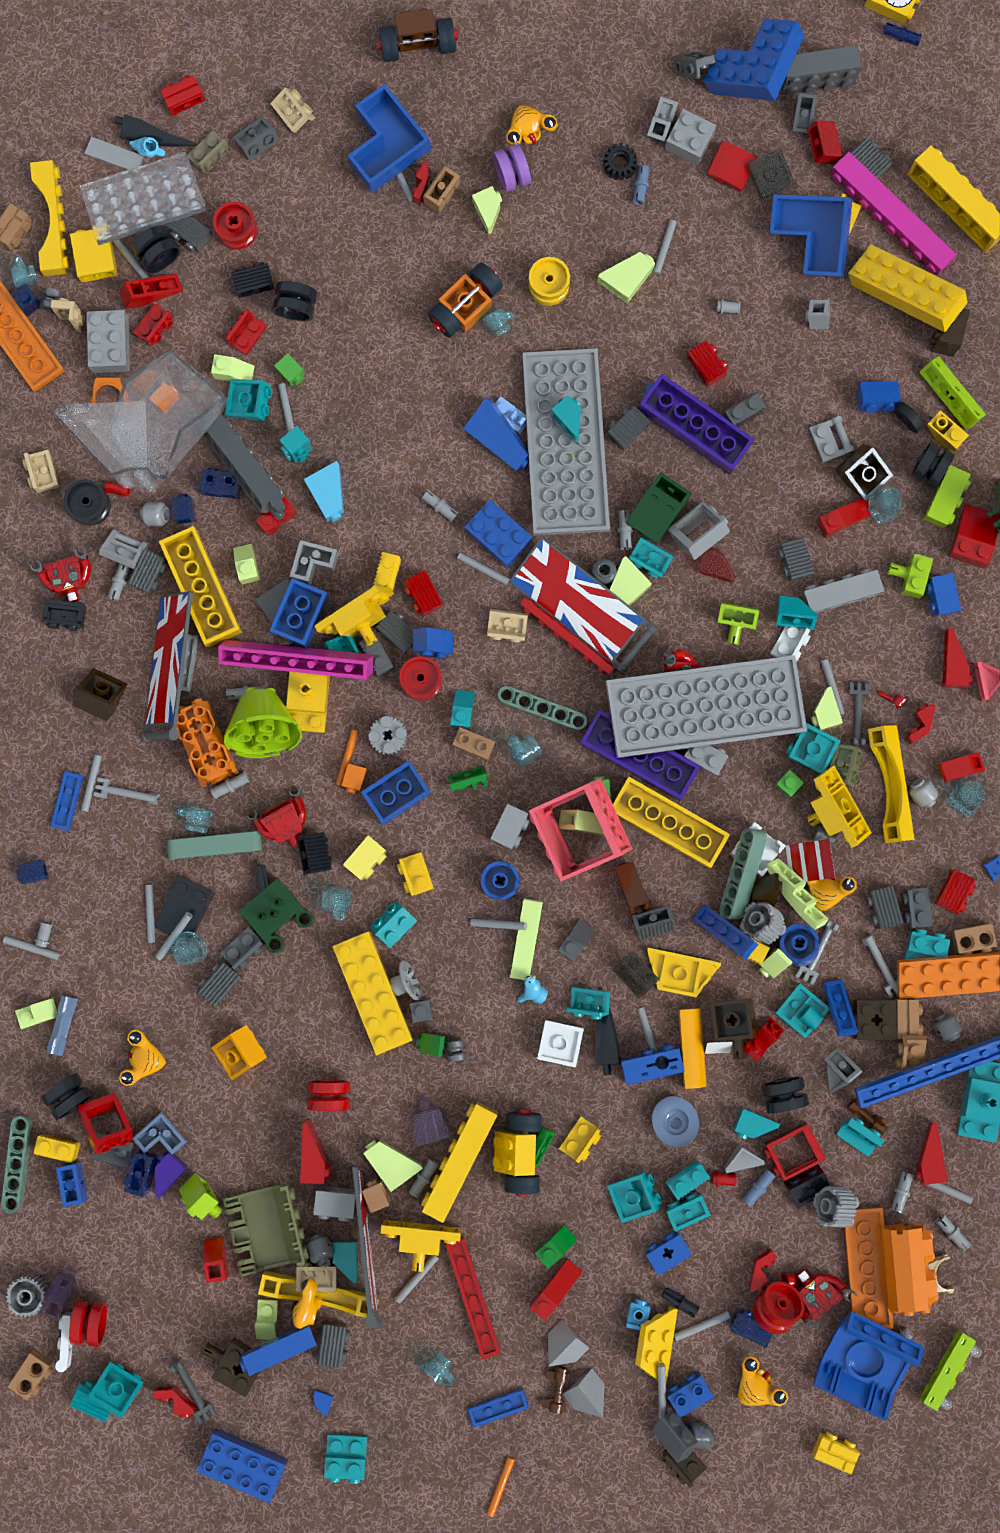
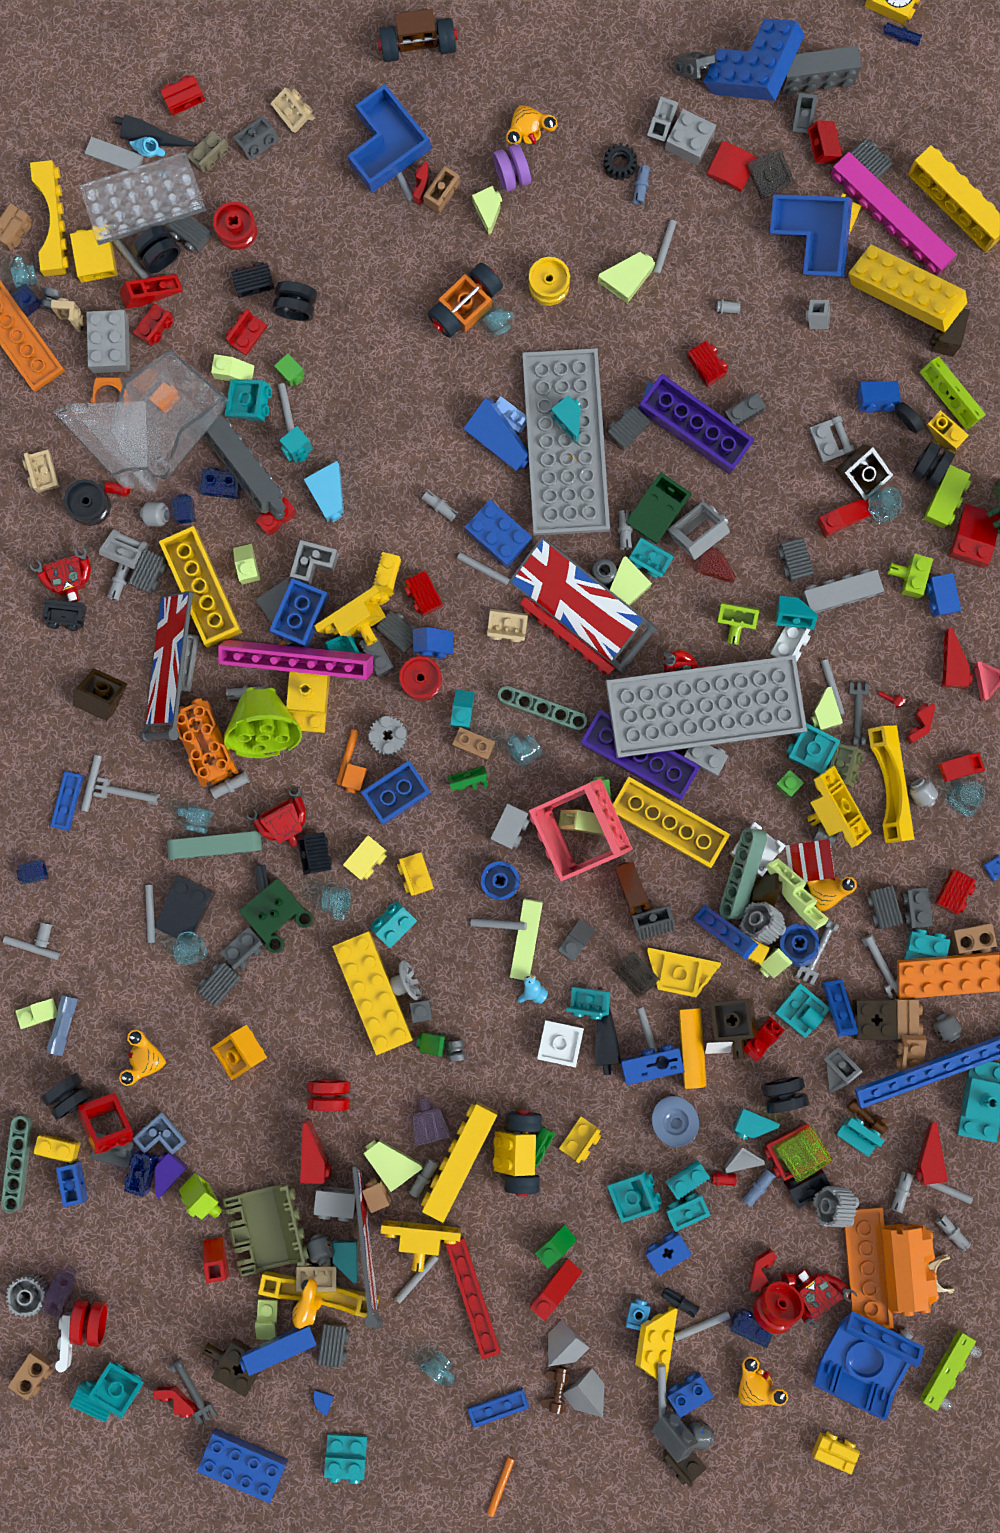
(173, 936): light grey piece -> none
(804, 1154): none -> clear neon green slope

